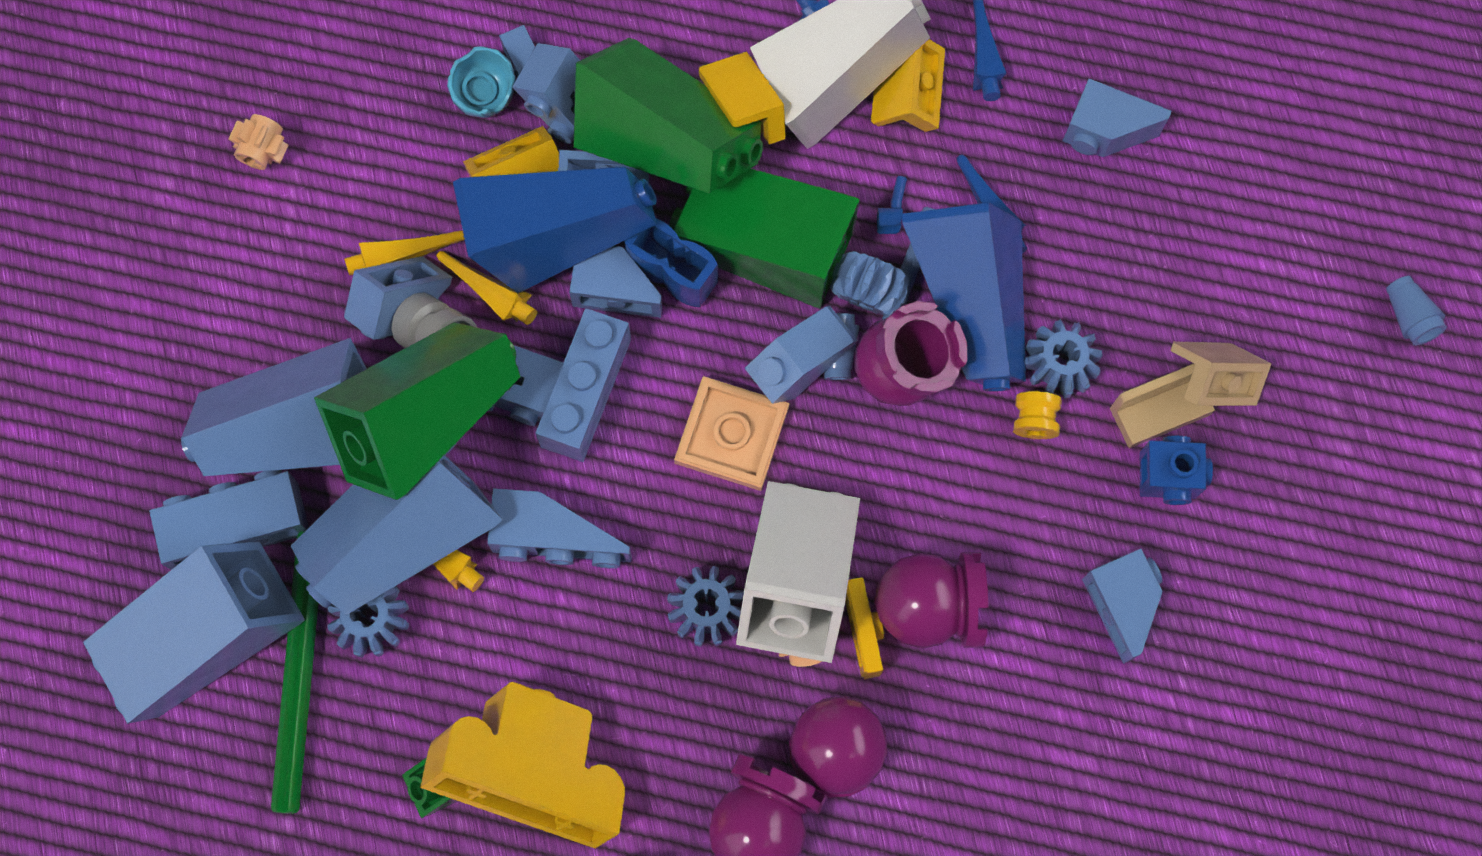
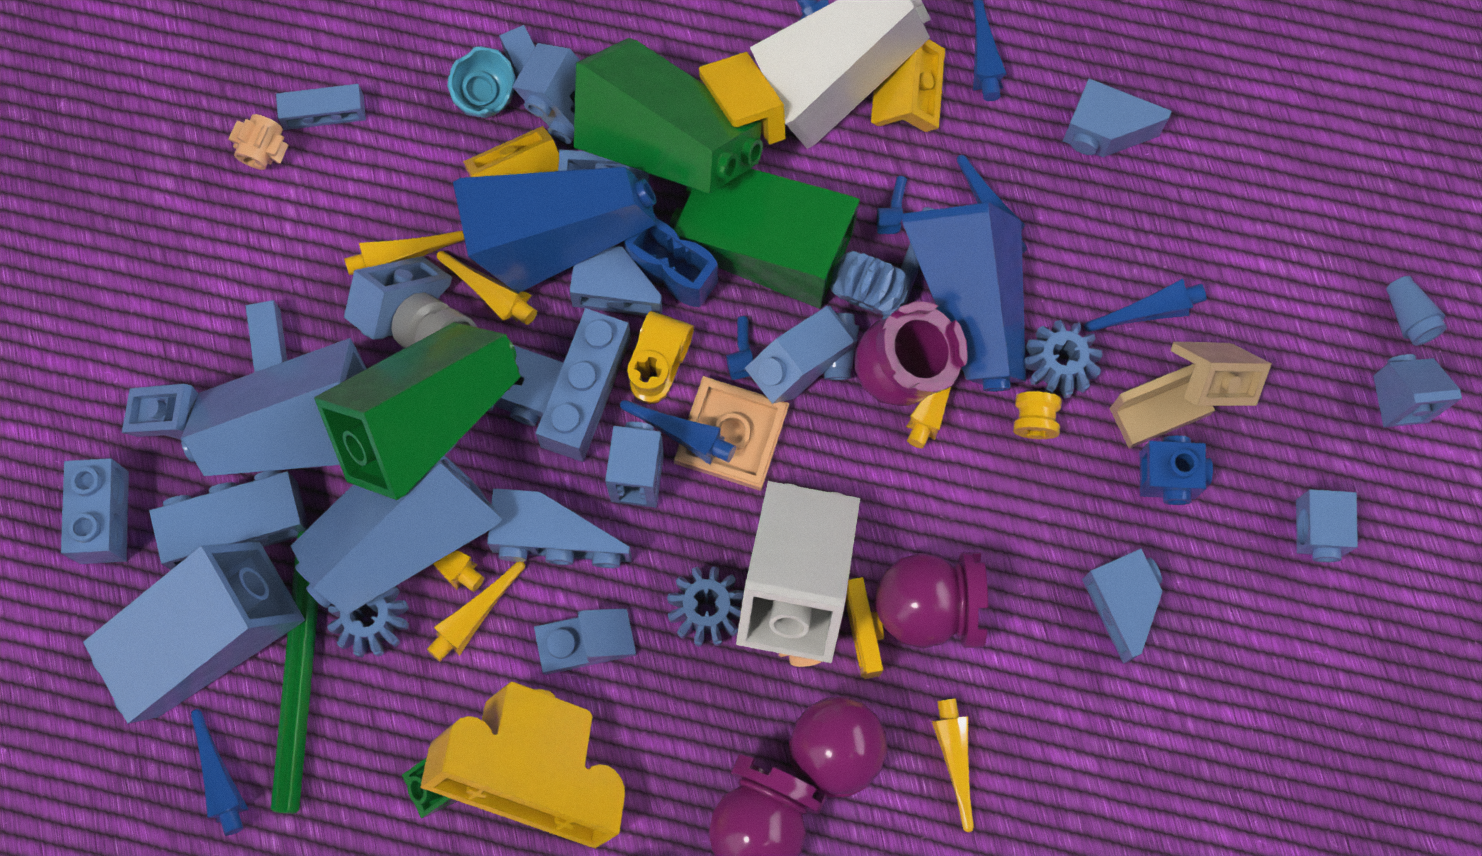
(95, 511): none -> medium blue brick
(159, 410): none -> medium blue slope
(221, 793): none -> blue piece
(266, 334): none -> medium blue piece
(320, 106): none -> medium blue piece
(461, 625): none -> yellow piece
(585, 640): none -> medium blue slope
(635, 464): none -> medium blue brick
(659, 350): none -> yellow piece
(698, 438): none -> blue piece
(739, 360): none -> blue hand
(927, 418): none -> yellow piece
(953, 740): none -> yellow piece
(1167, 303): none -> blue piece
(1326, 524): none -> medium blue brick
(1413, 391): none -> medium blue slope

